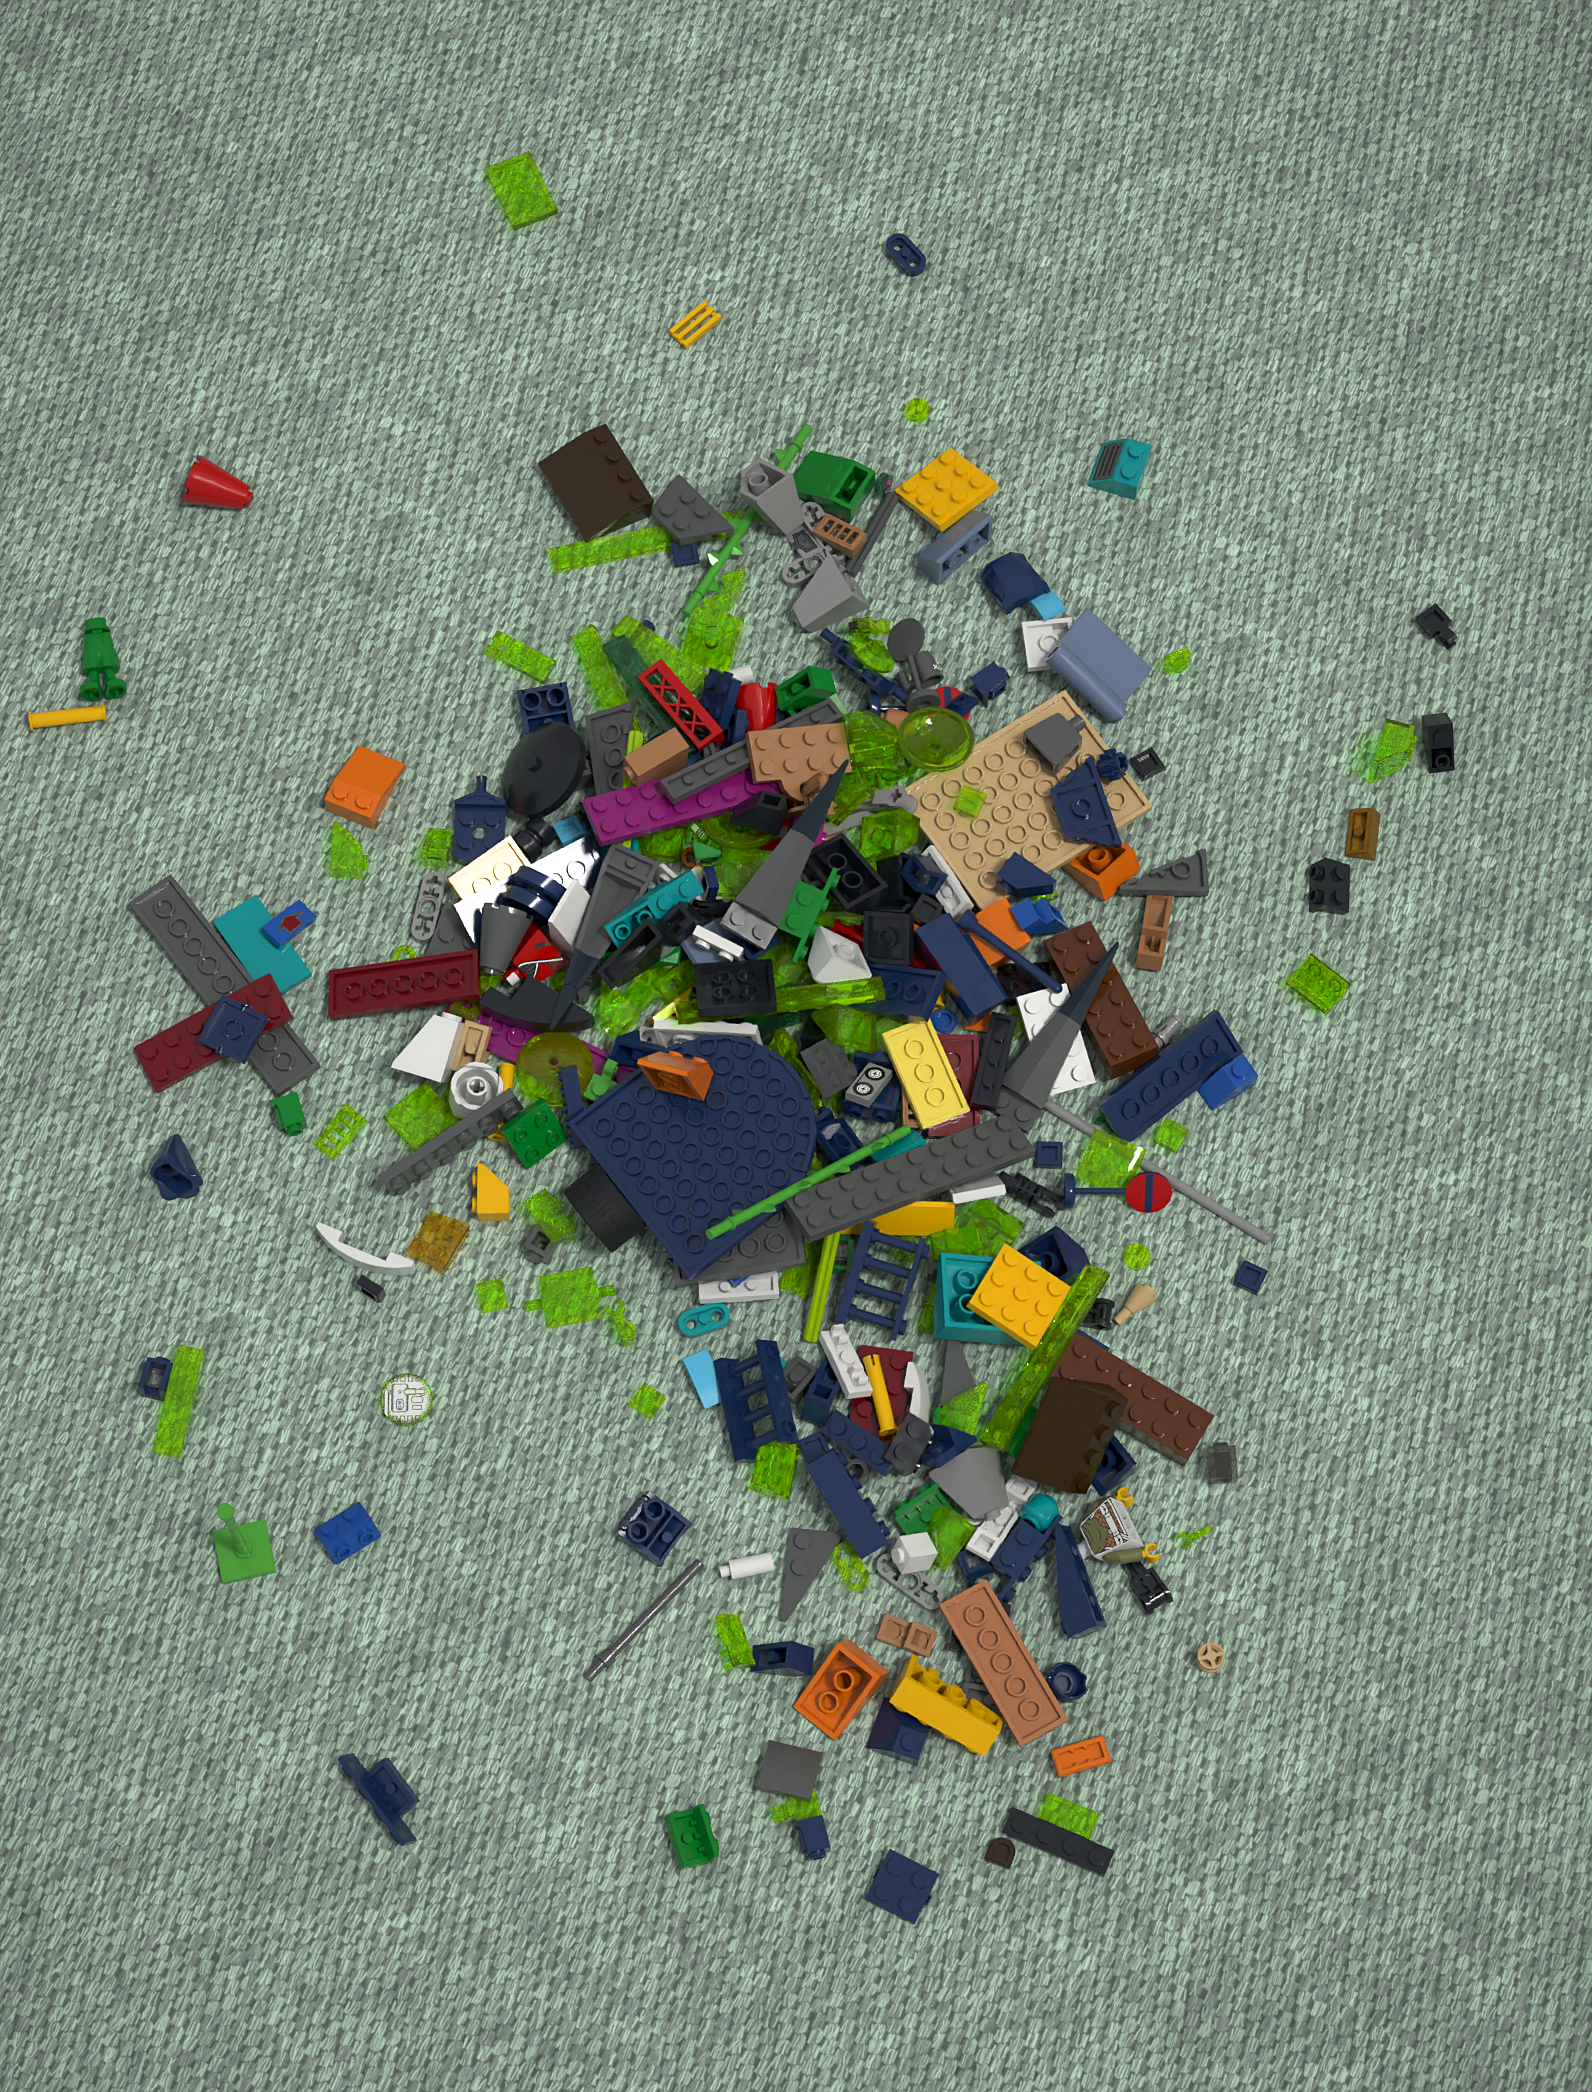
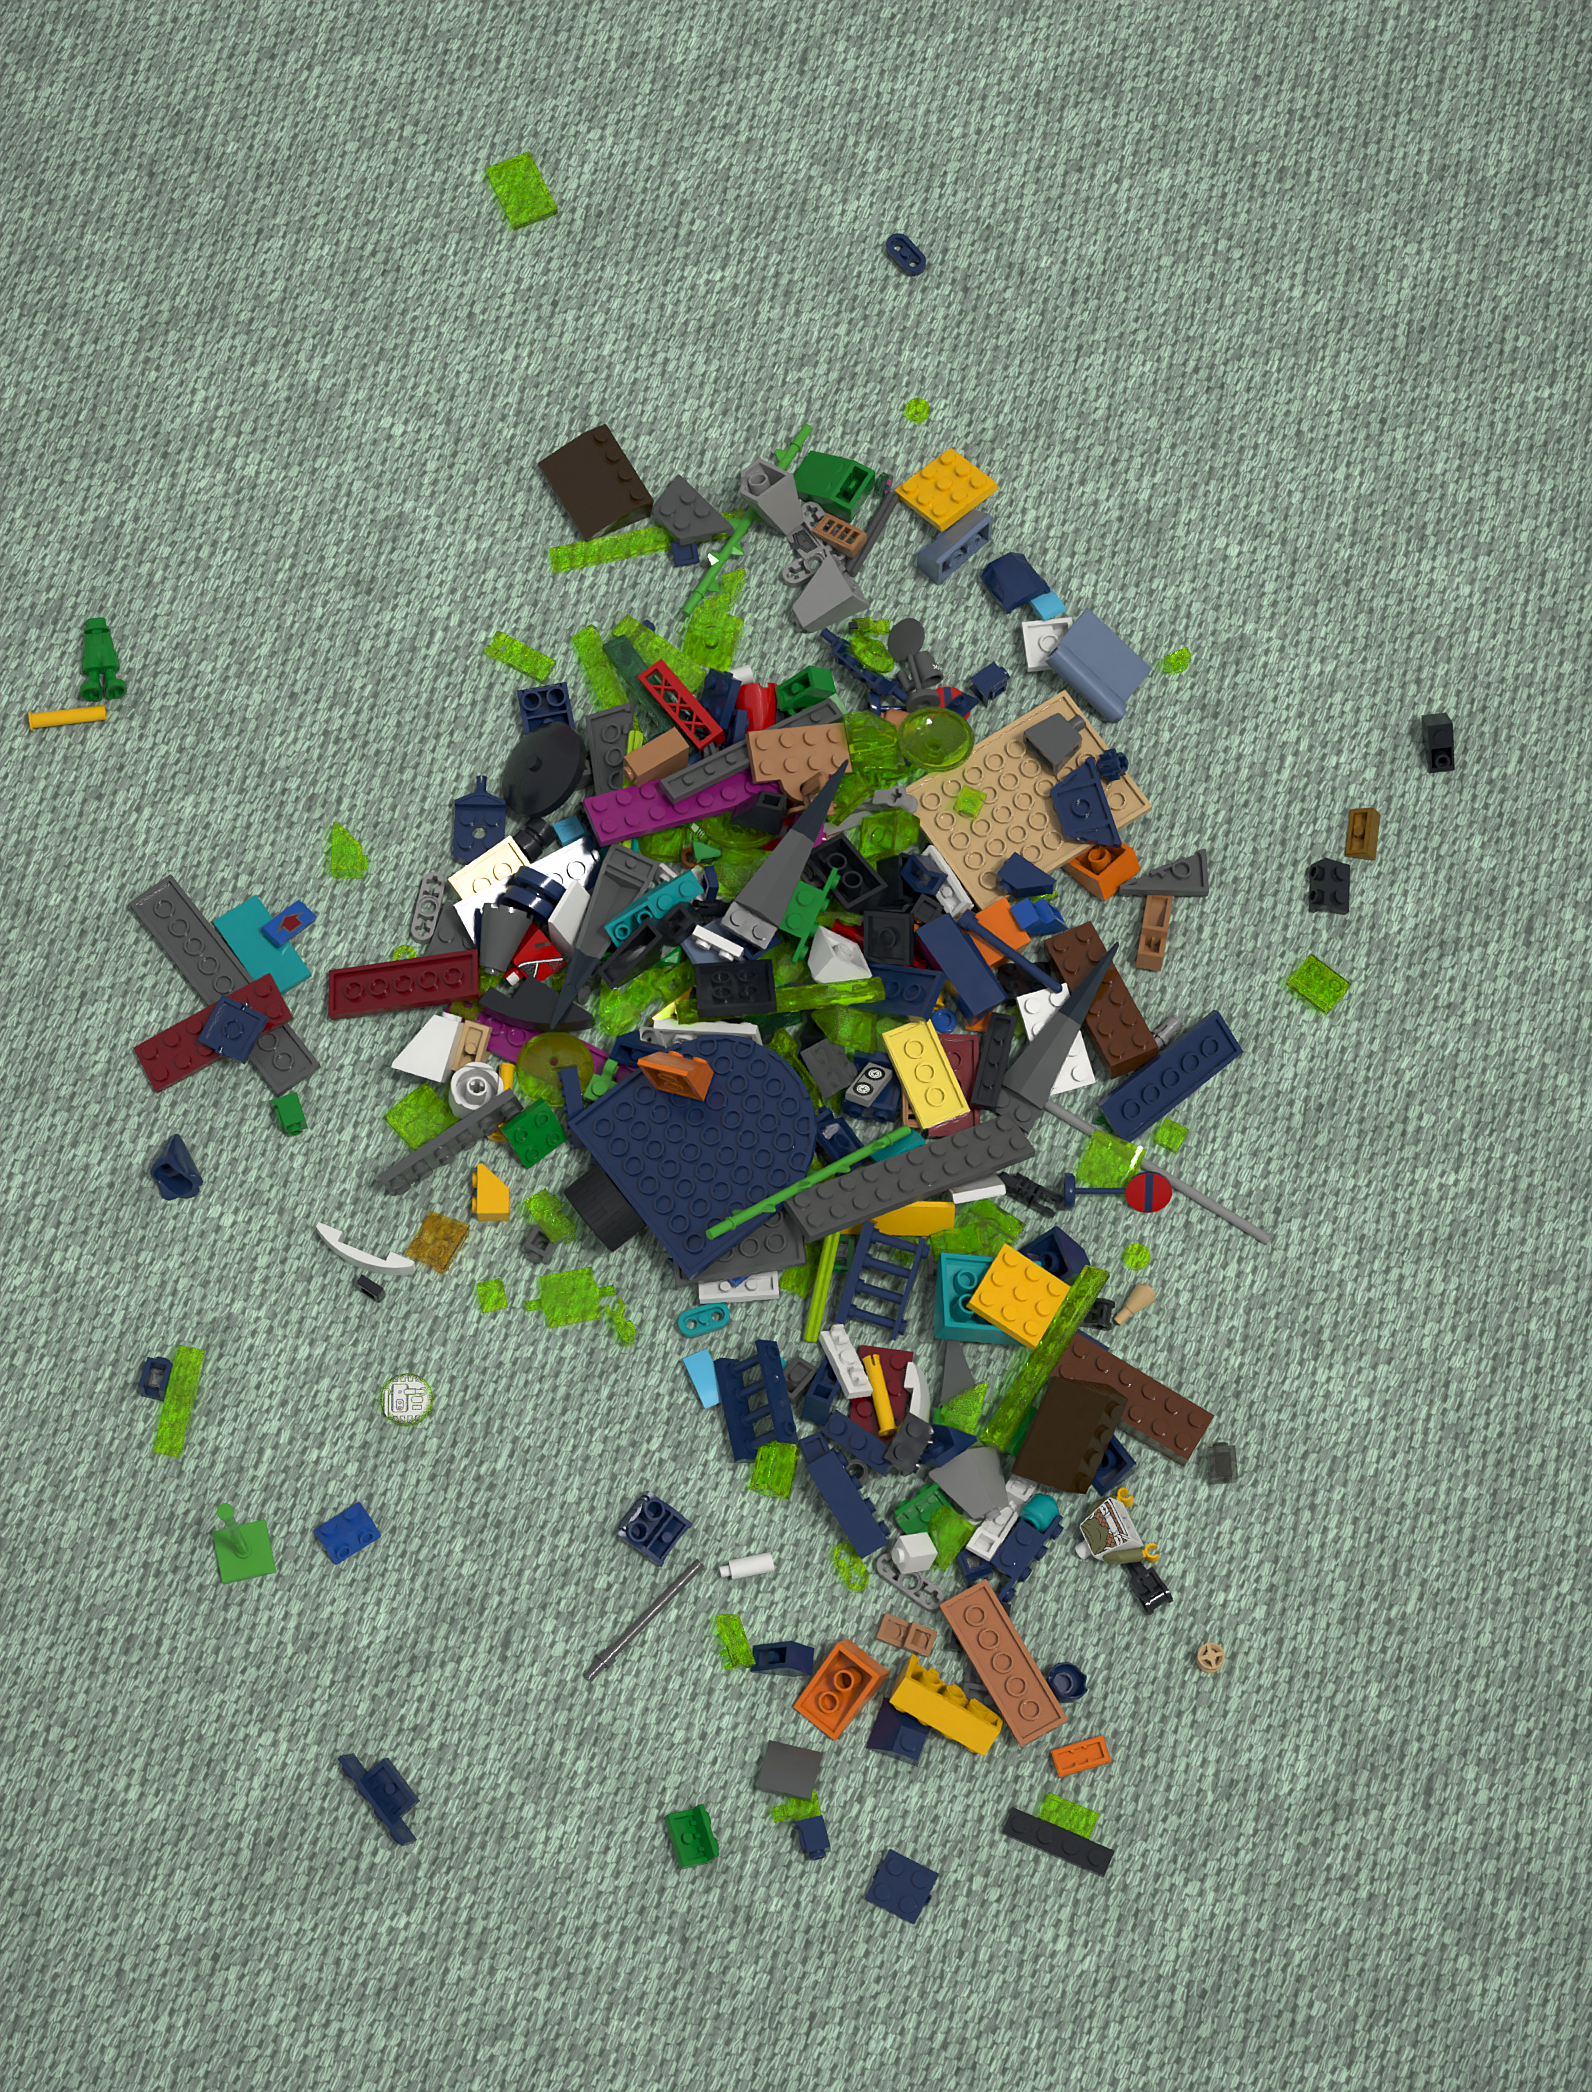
(215, 486): red cone -> none
(347, 1137): clear neon green slope -> none
(363, 787): orange slope -> none
(437, 848): clear neon green slope -> none
(647, 1401): clear neon green plate -> none
(709, 311): yellow tile -> none
(806, 1556): dark grey wing -> none
(927, 1315): clear neon green pin -> none
(1001, 1853): dark brown tile -> none
(1049, 1155): dark blue tile -> none
(1076, 1596): dark blue slope -> none
(1121, 467): teal slope -> none
(1147, 764): black tile -> none
(1193, 1536): clear neon green hand -> none
(1228, 1082): blue slope -> none
(1250, 1277): dark blue tile -> none
(1393, 749): clear neon green slope -> none
(1435, 623): black plate -> none

